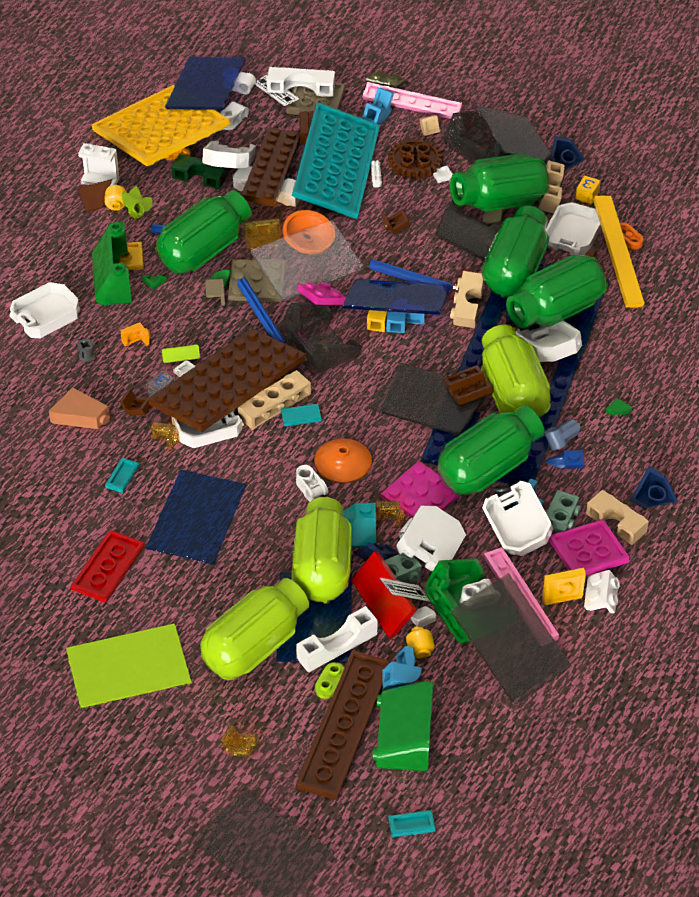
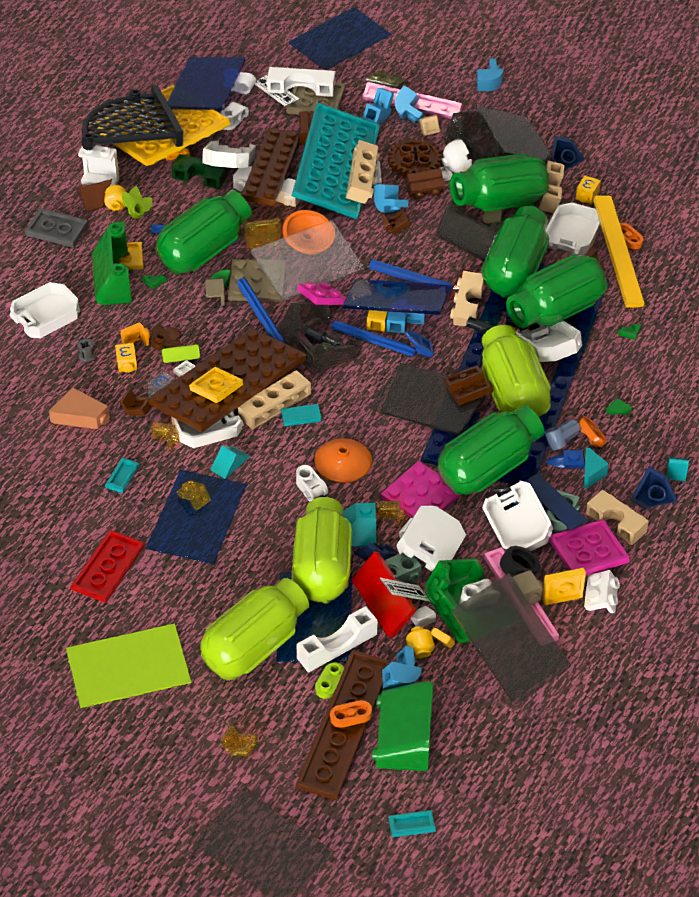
(56, 227): none -> dark grey plate
(126, 357): none -> yellow brick
(135, 98): none -> black piece
(165, 337): none -> reddish brown plate
(195, 493): none -> clear yellow bracket
(216, 384): none -> yellow tile
(228, 461): none -> teal slope
(320, 337): none -> black axle
(339, 38): none -> clear blue piece
(350, 713): none -> orange plate
(362, 171): none -> tan brick
(374, 338): none -> blue axle
(387, 199): none -> dark azure brick
(405, 103): none -> brick
(422, 344): none -> blue plate
(425, 183): none -> reddish brown brick
(442, 637): none -> yellow tile
(456, 156): none -> white cylinder
(479, 325): none -> black pin
(490, 78): none -> dark azure brick
(520, 555): none -> black tyre
(529, 586): none -> dark tan brick
(555, 502): none -> dark blue sticker
(590, 429): none -> orange plate
(594, 468): none -> teal slope
(630, 331): none -> green tile
(677, 468): none -> teal slope

